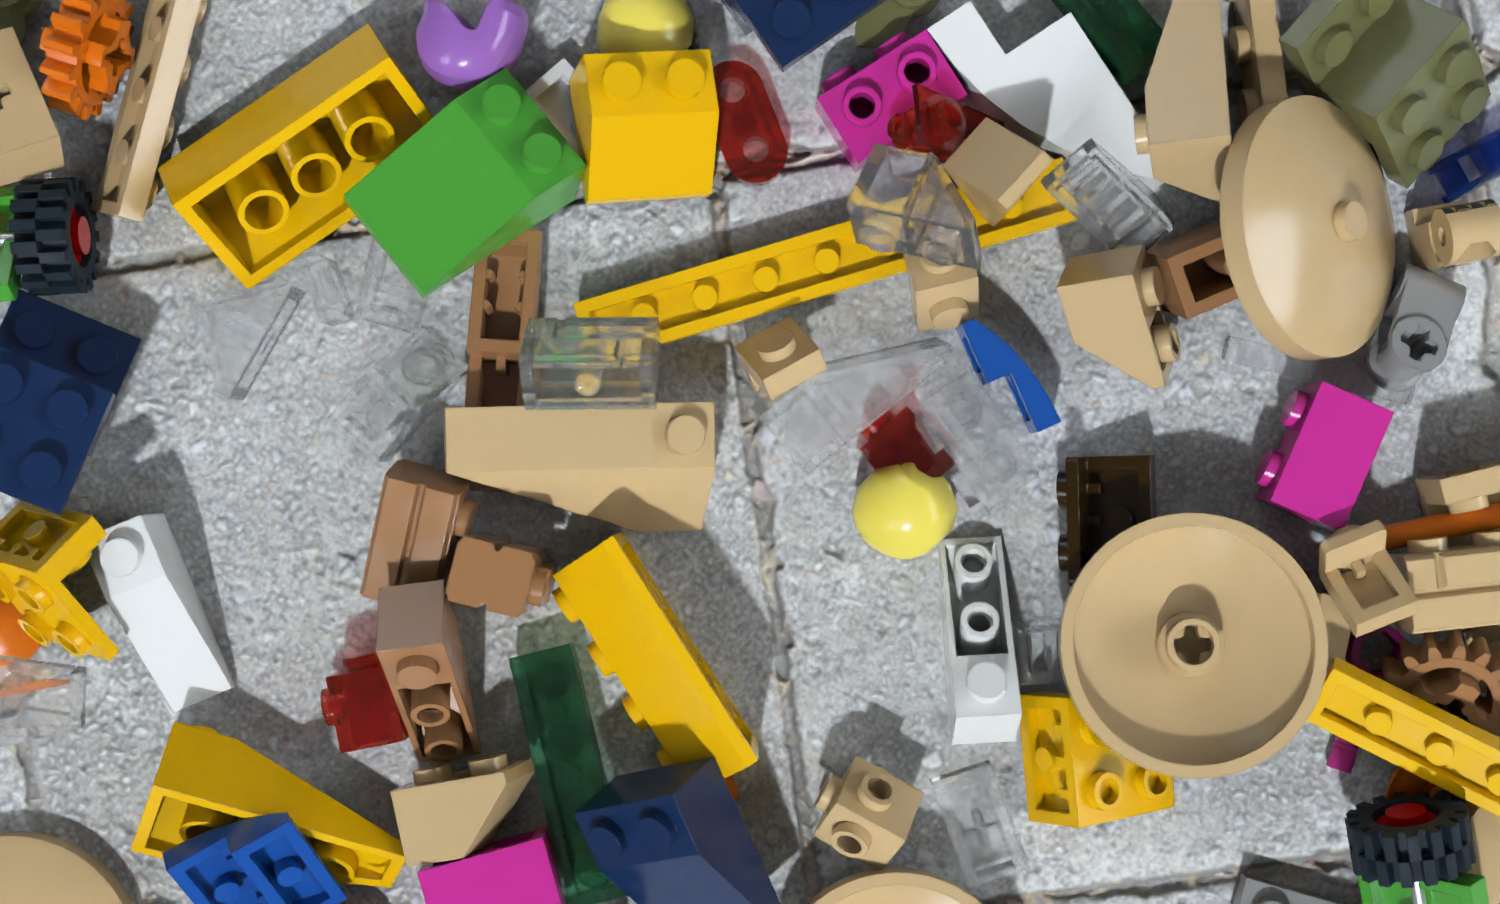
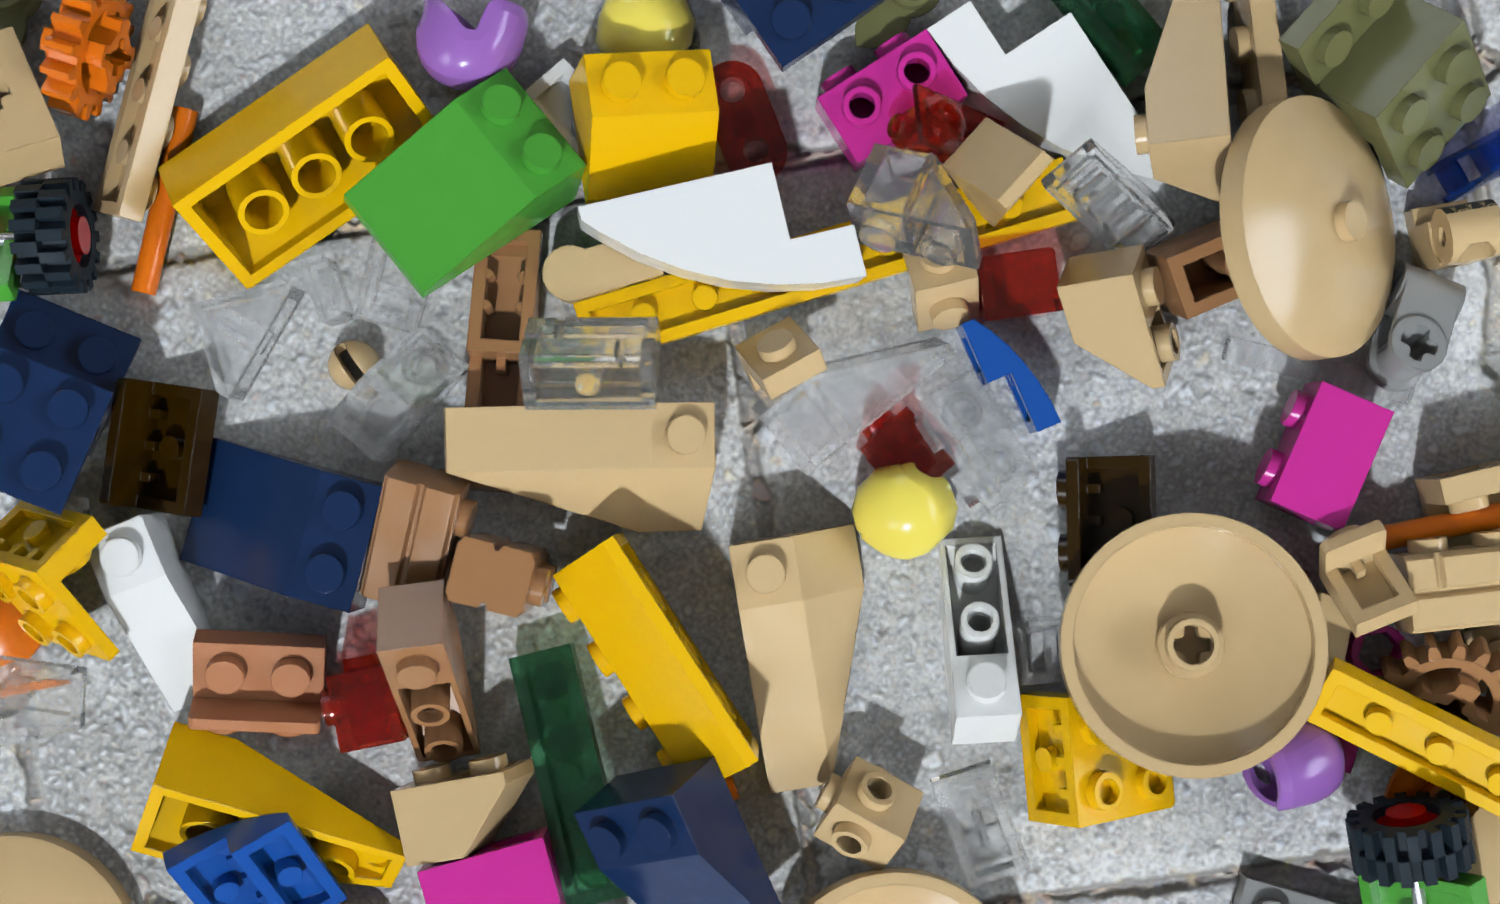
(159, 447): none -> dark brown bracket
(162, 213): none -> orange bar
(257, 682): none -> nougat bracket
(285, 525): none -> dark blue slope
(363, 356): none -> tan hinge
(585, 273): none -> tan leg
(725, 234): none -> white slope
(799, 632): none -> tan wedge
(1018, 286): none -> clear red panel
(1301, 771): none -> medium lavender helmet

